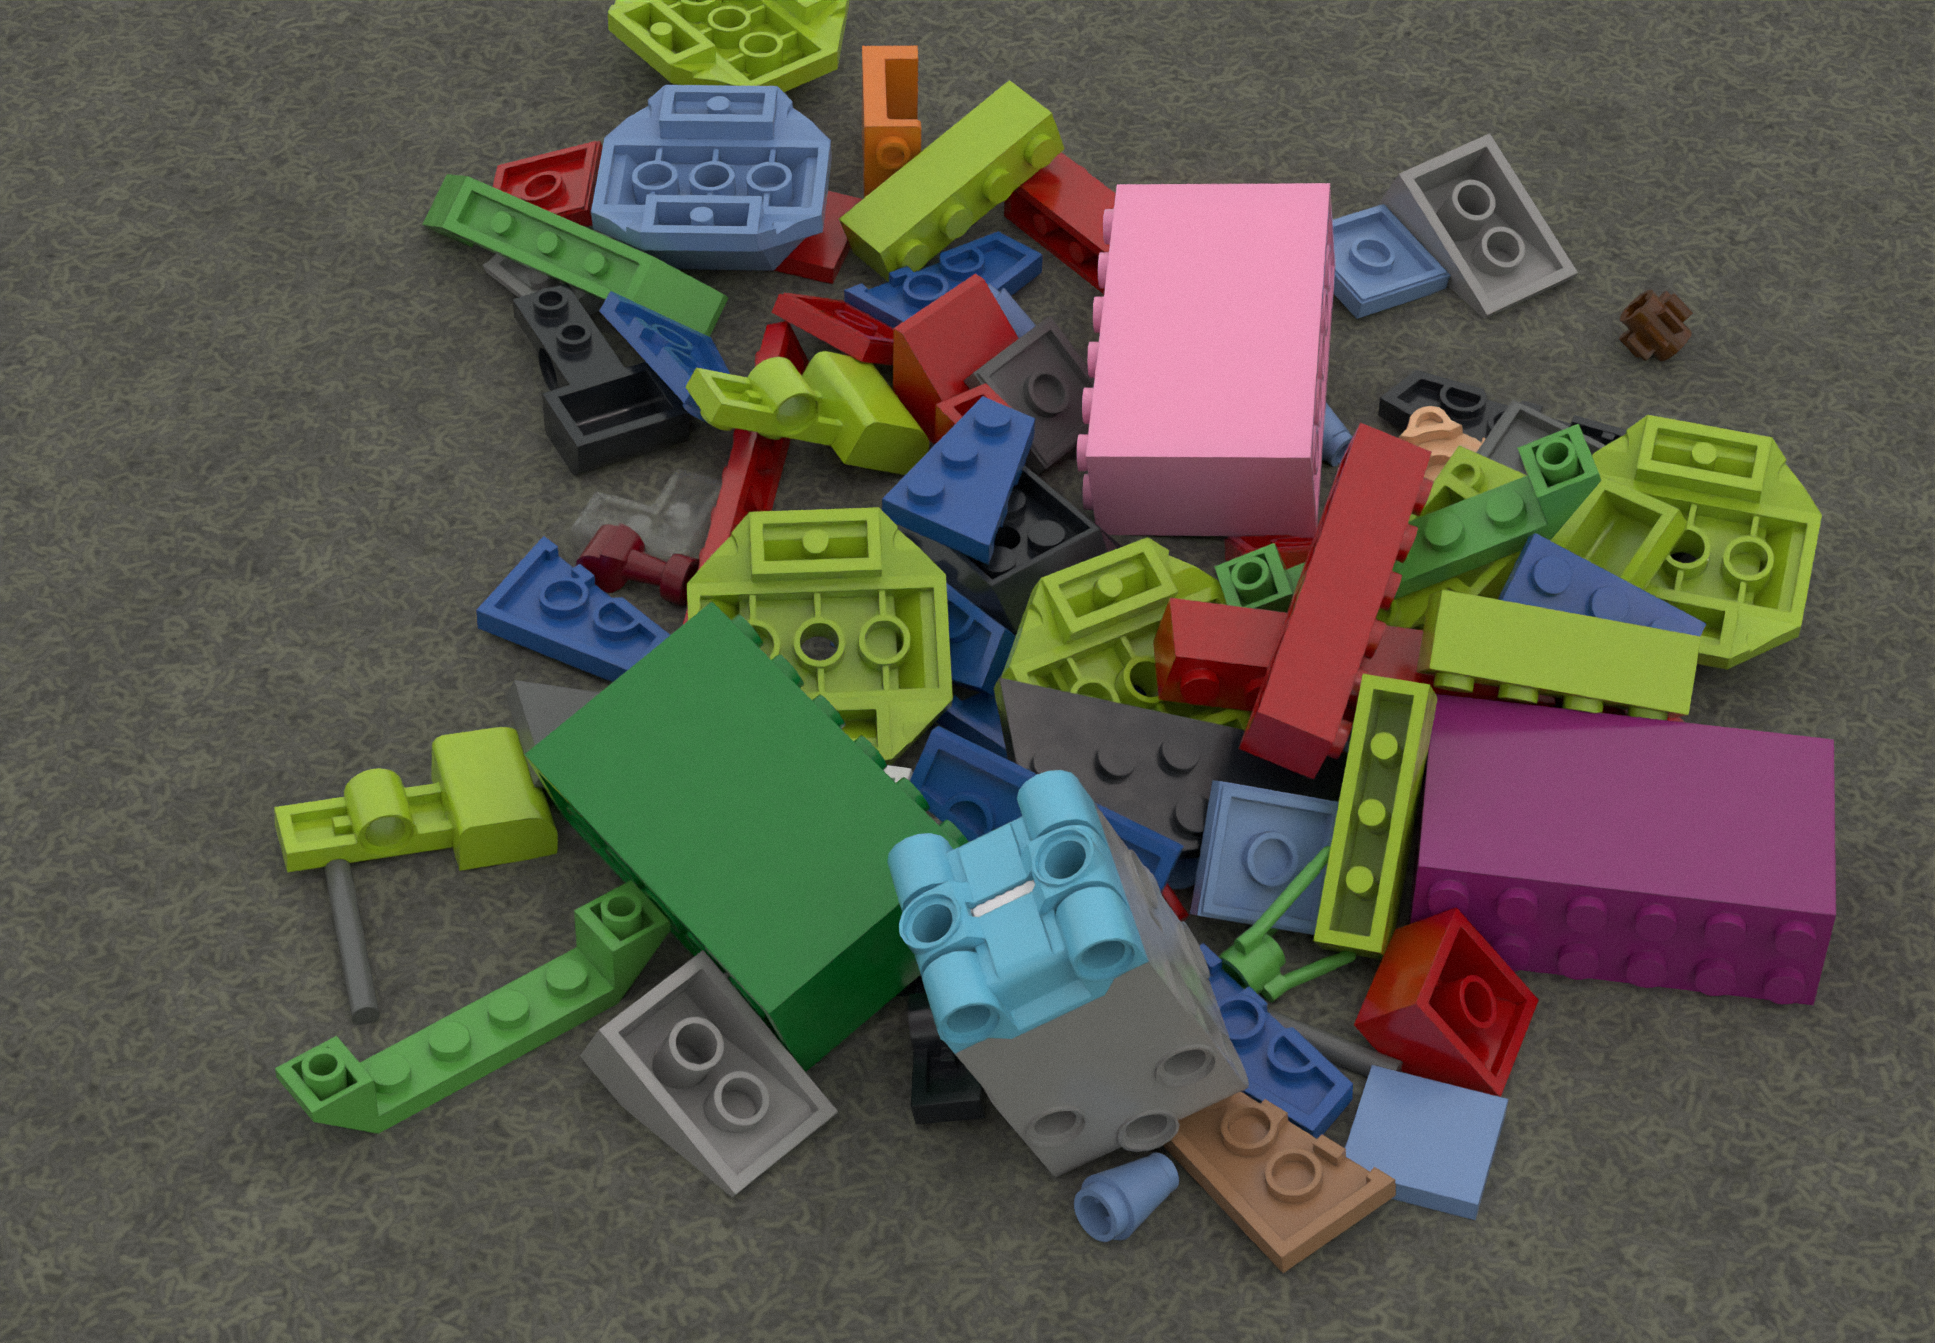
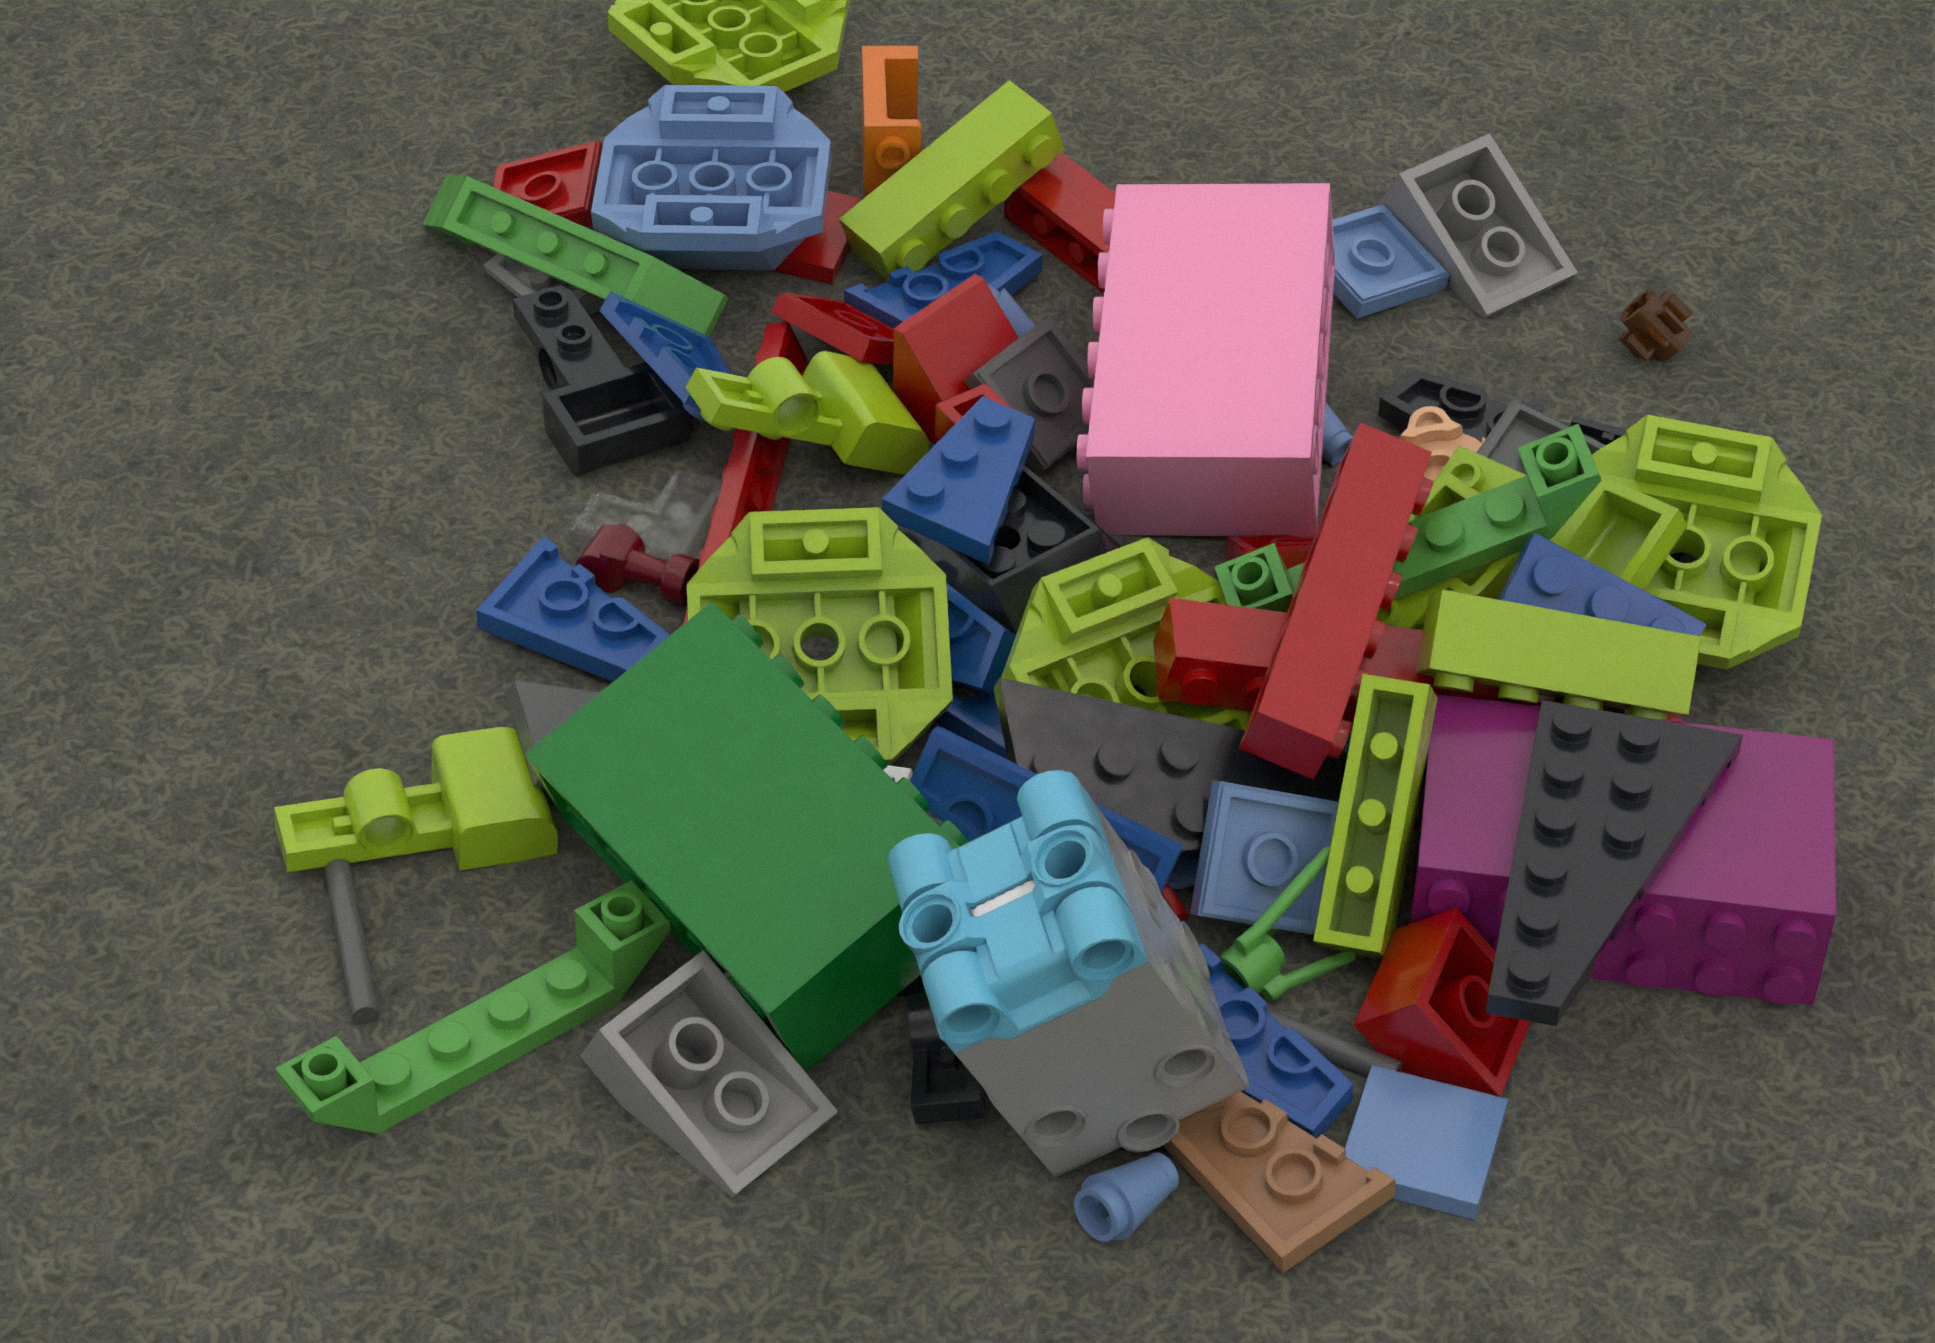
(1593, 833): none -> black wing

